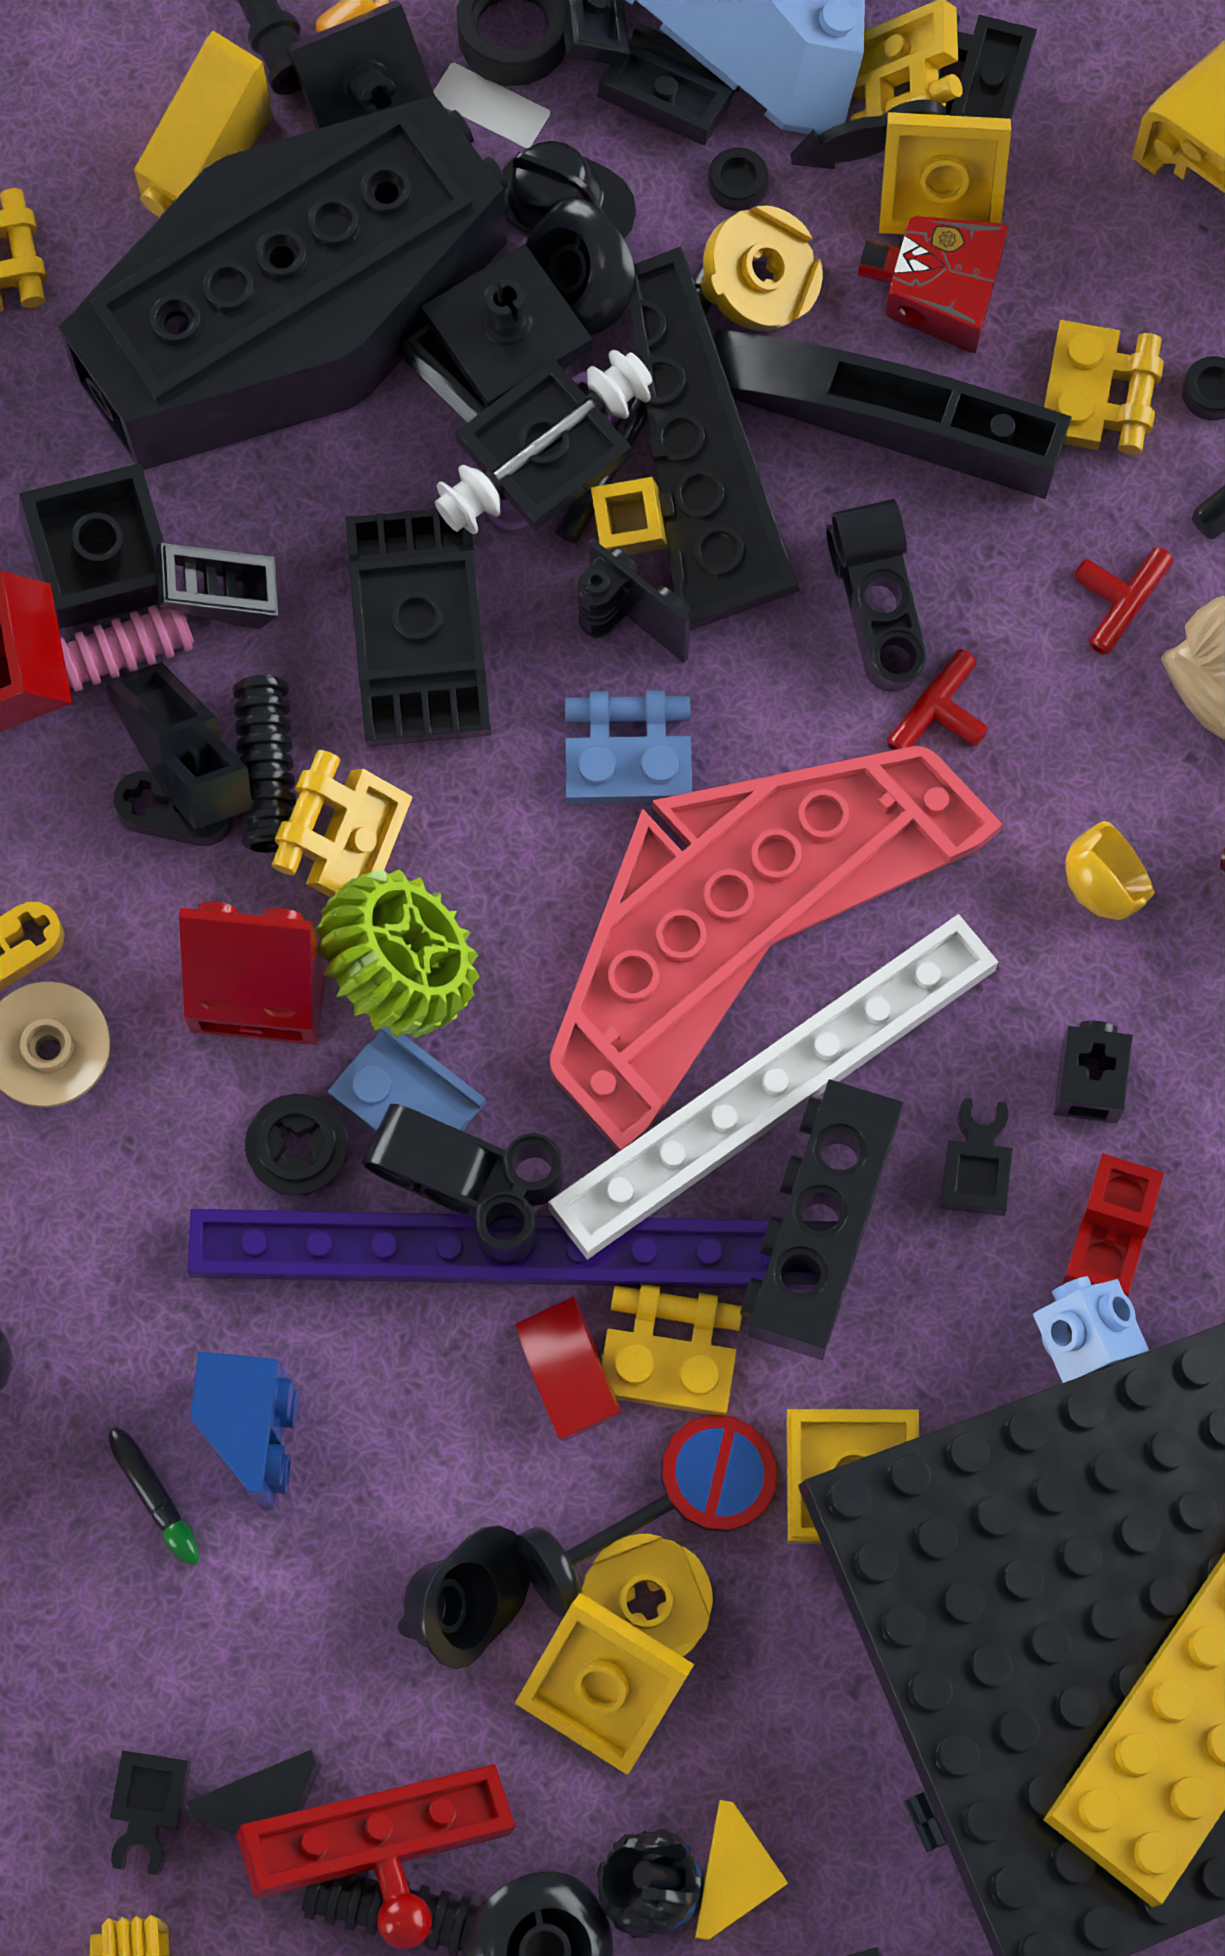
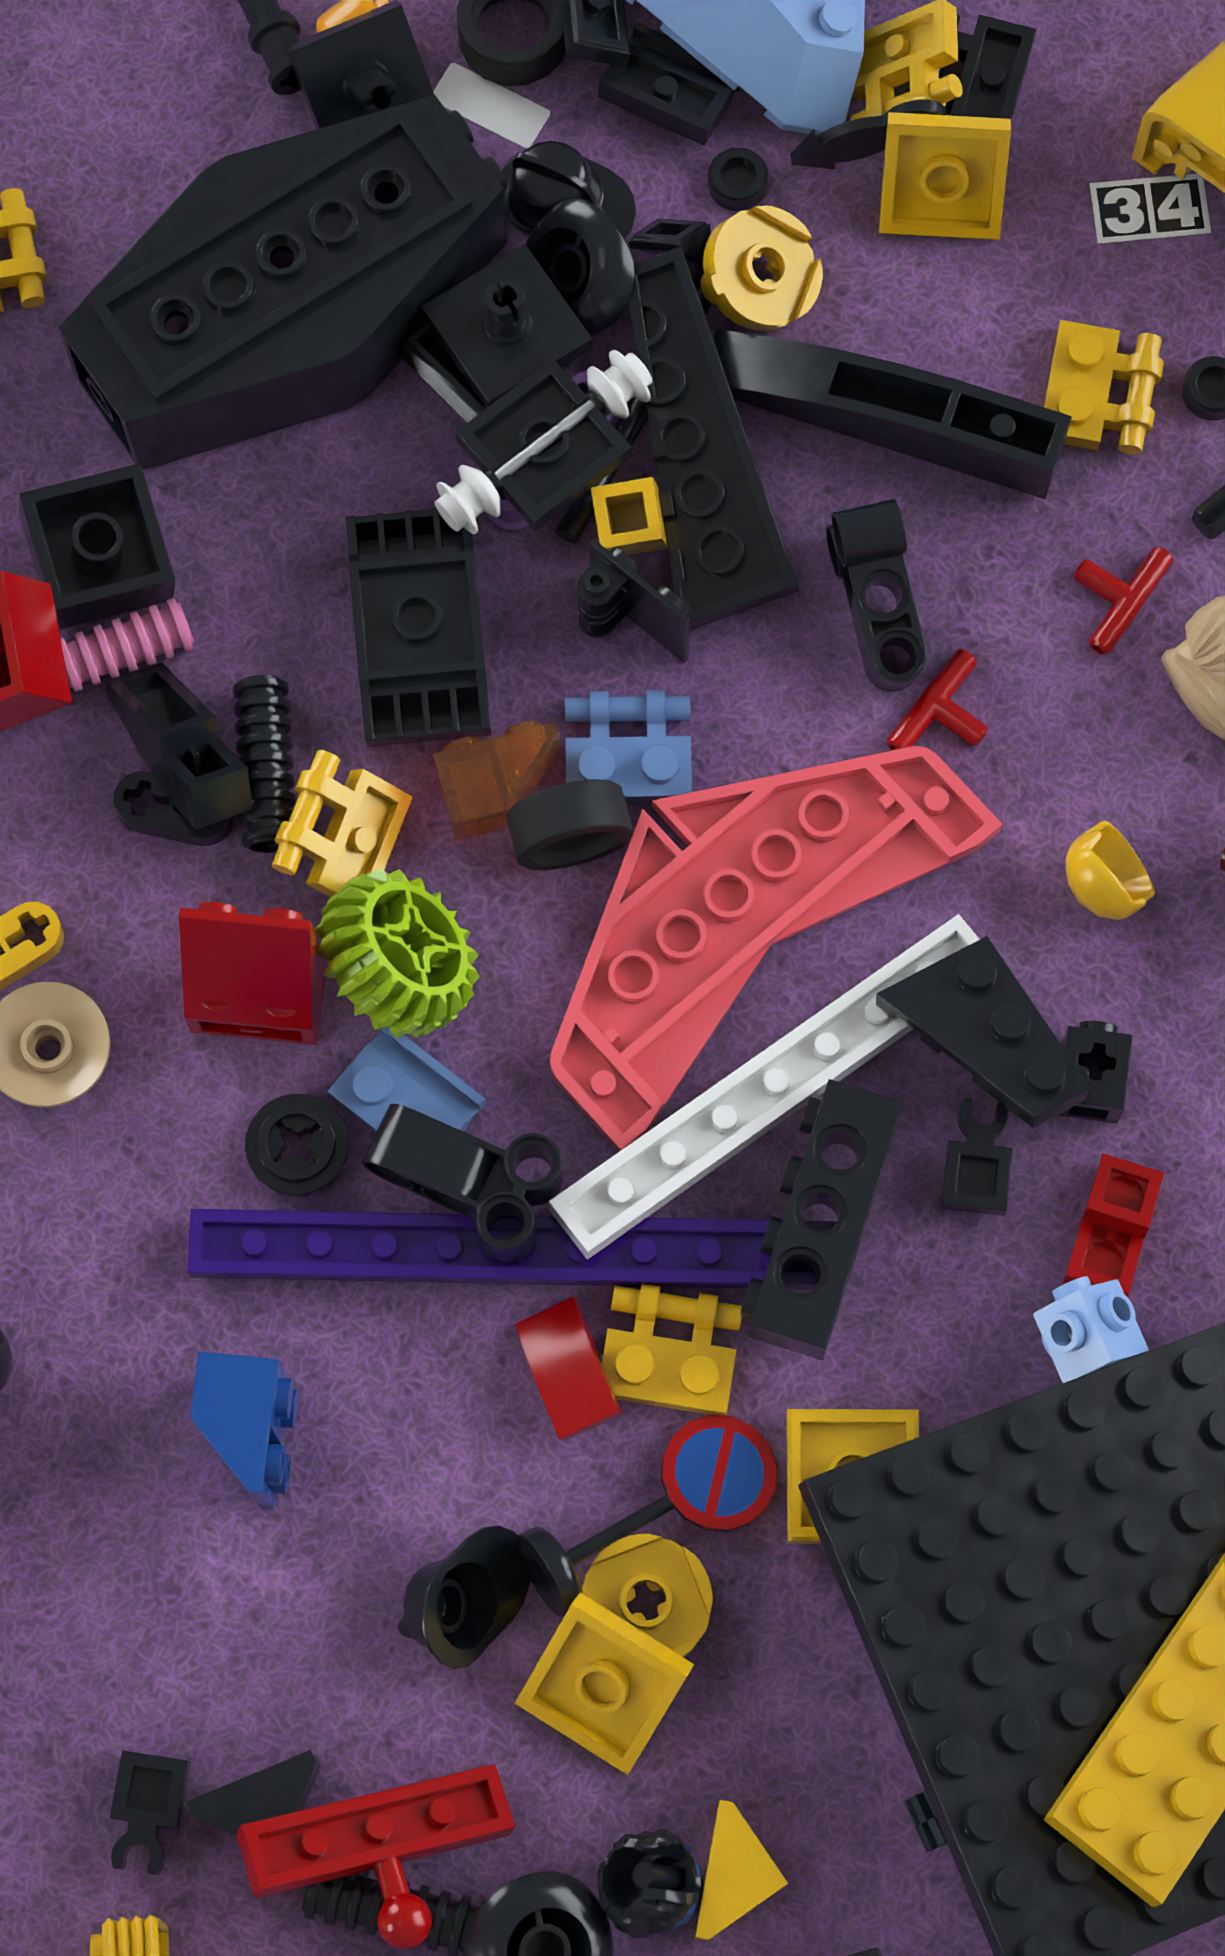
(176, 1532): black piece -> none
(213, 115): yellow slope -> none
(254, 571): black slope -> none
(491, 775): none -> clear orange slope
(569, 824): none -> black tyre
(669, 234): none -> black slope
(940, 276): red torso -> none
(992, 1029): none -> black wing
(1150, 208): none -> white sticker

